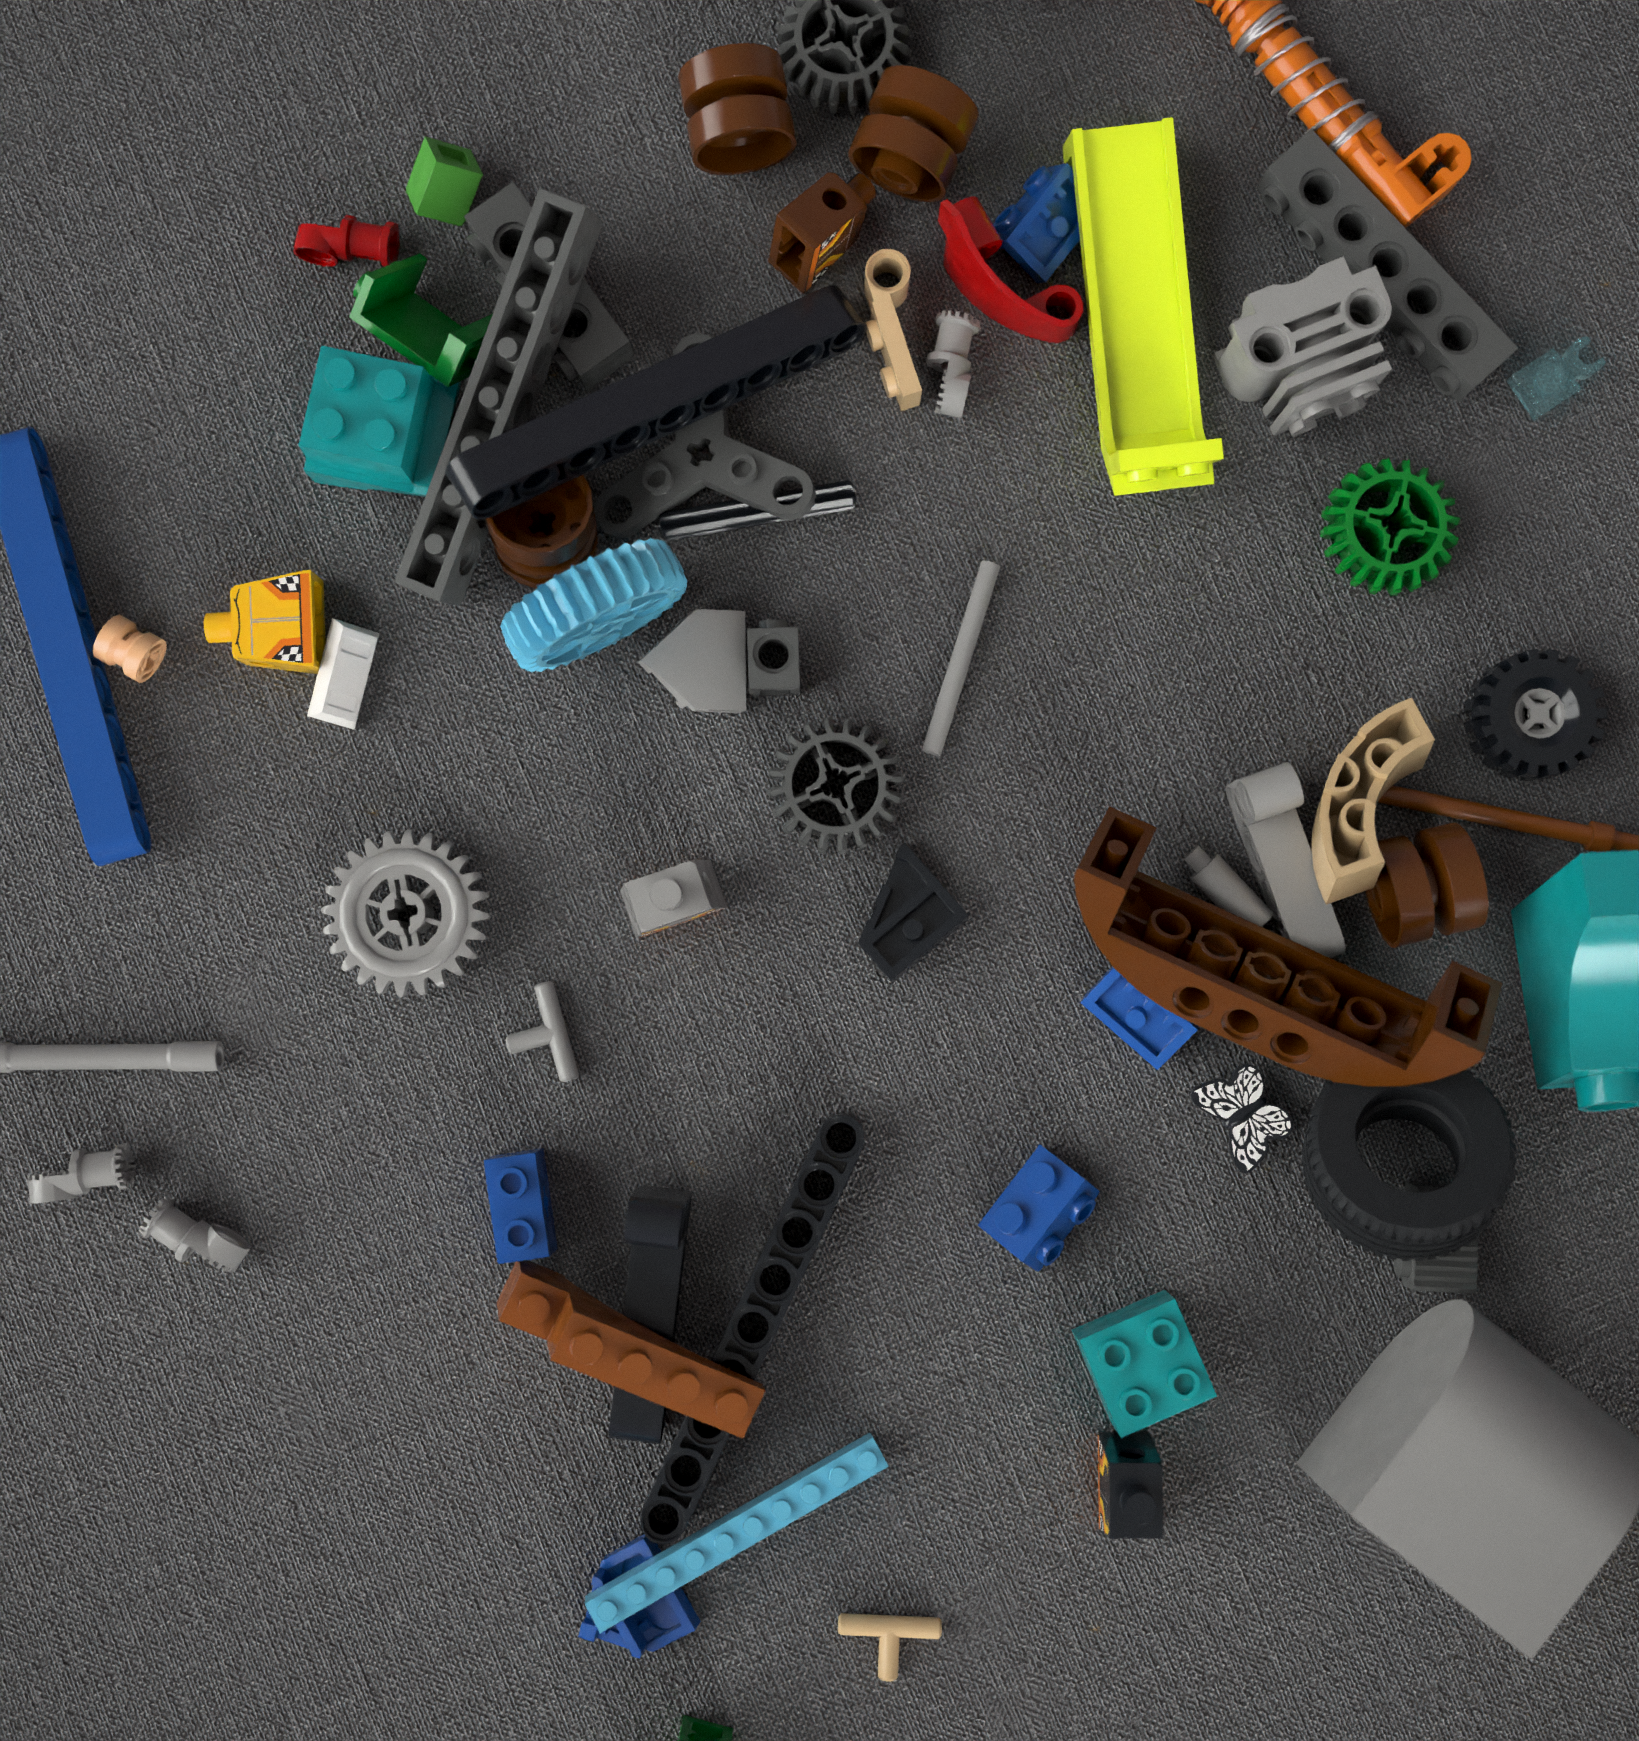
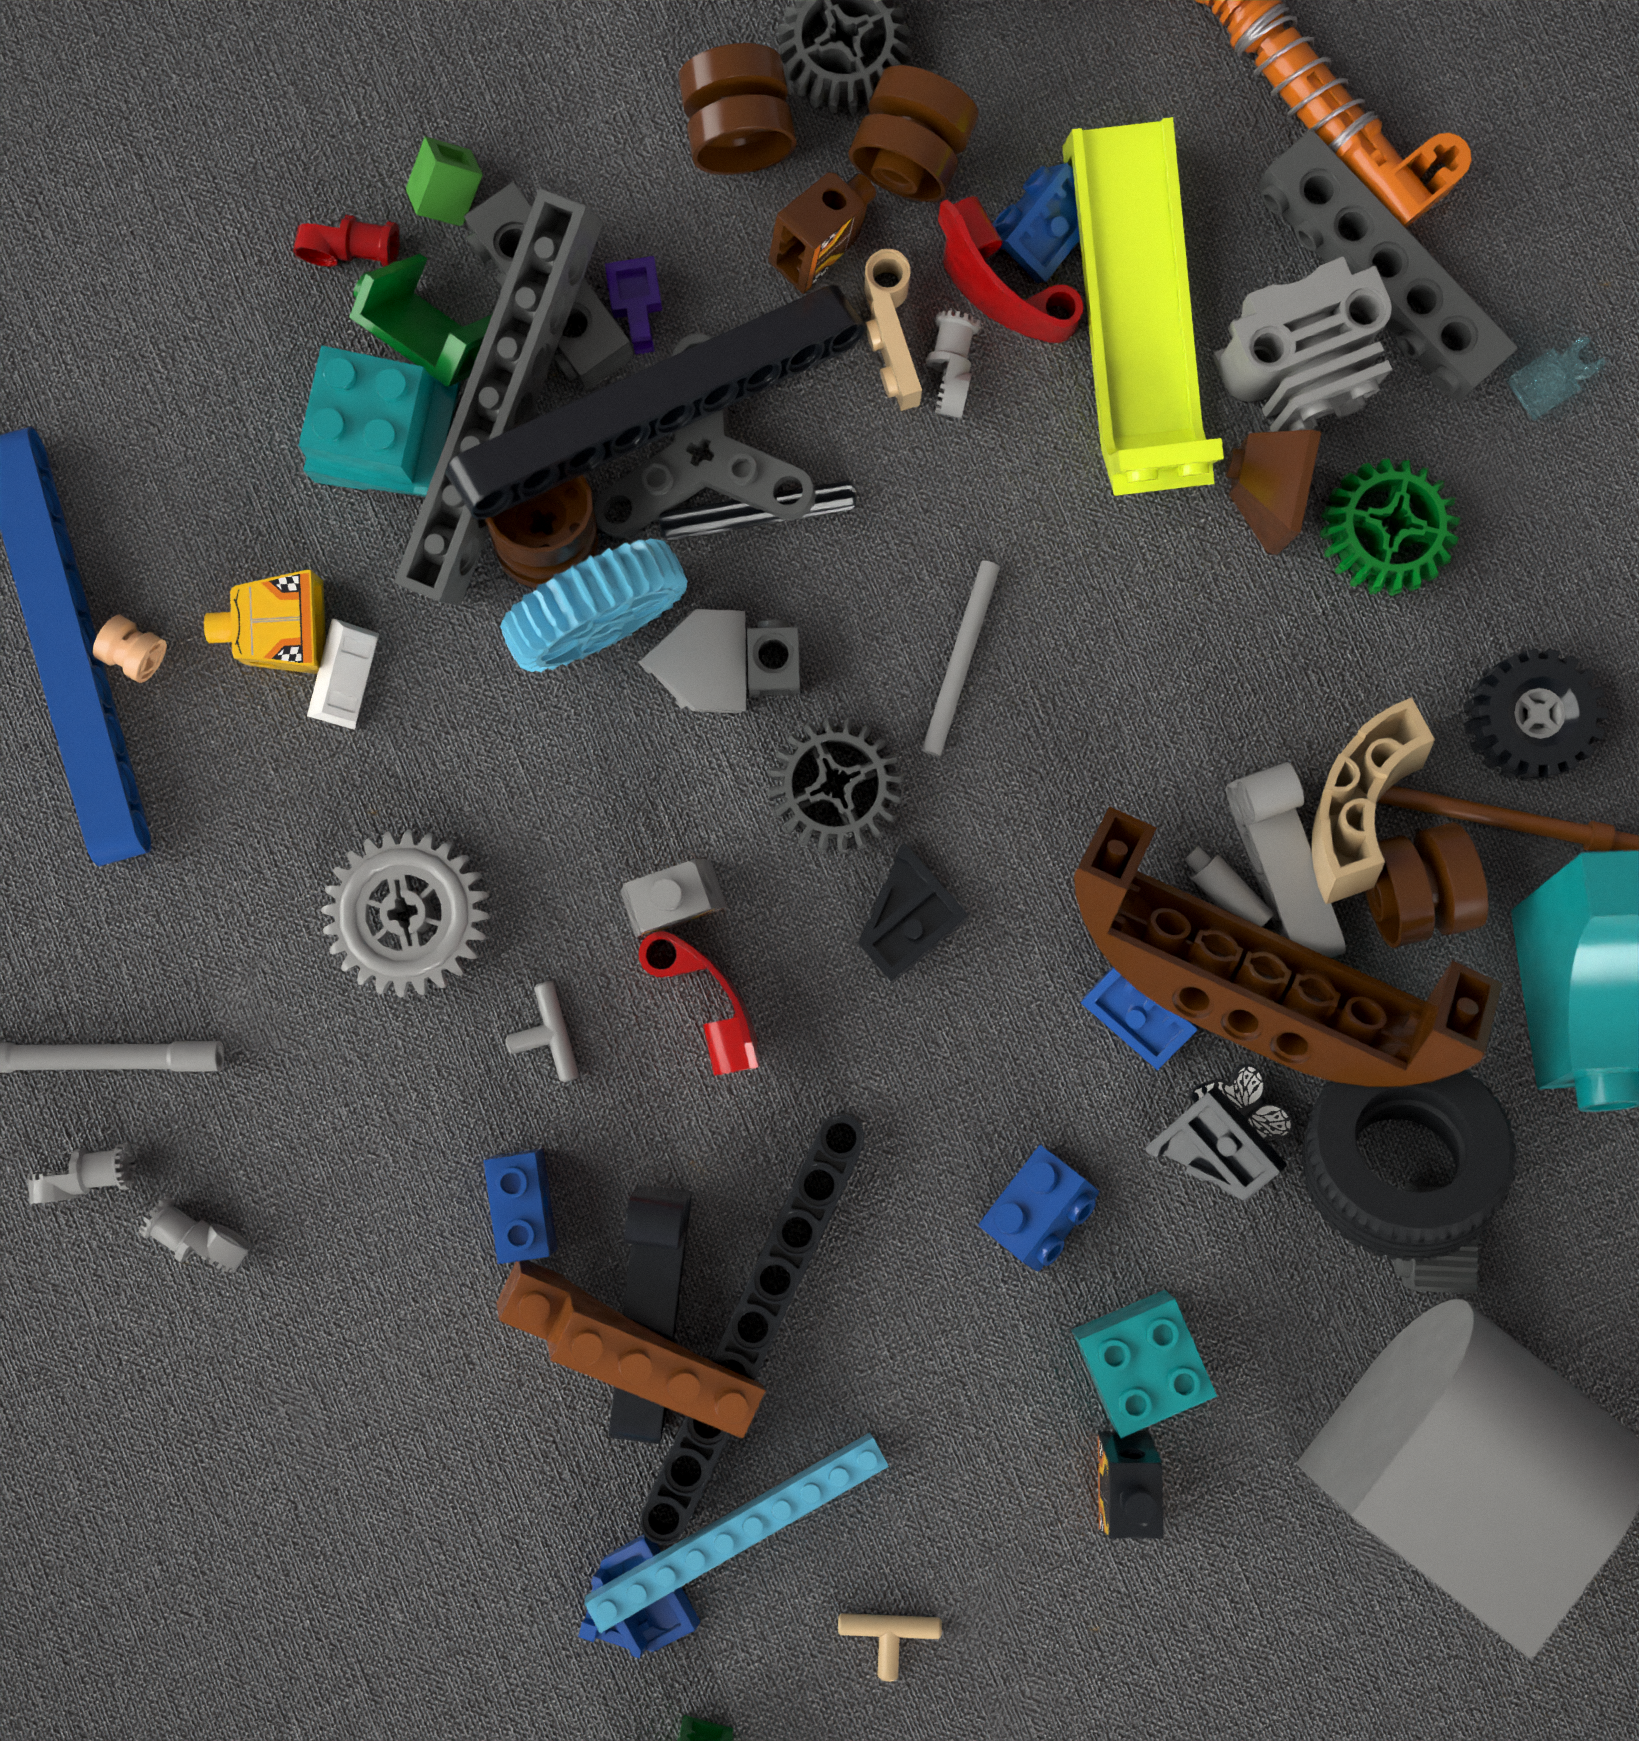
(634, 294): none -> dark purple plate
(729, 1041): none -> red panel
(1219, 1146): none -> wing
(1273, 483): none -> reddish brown slope

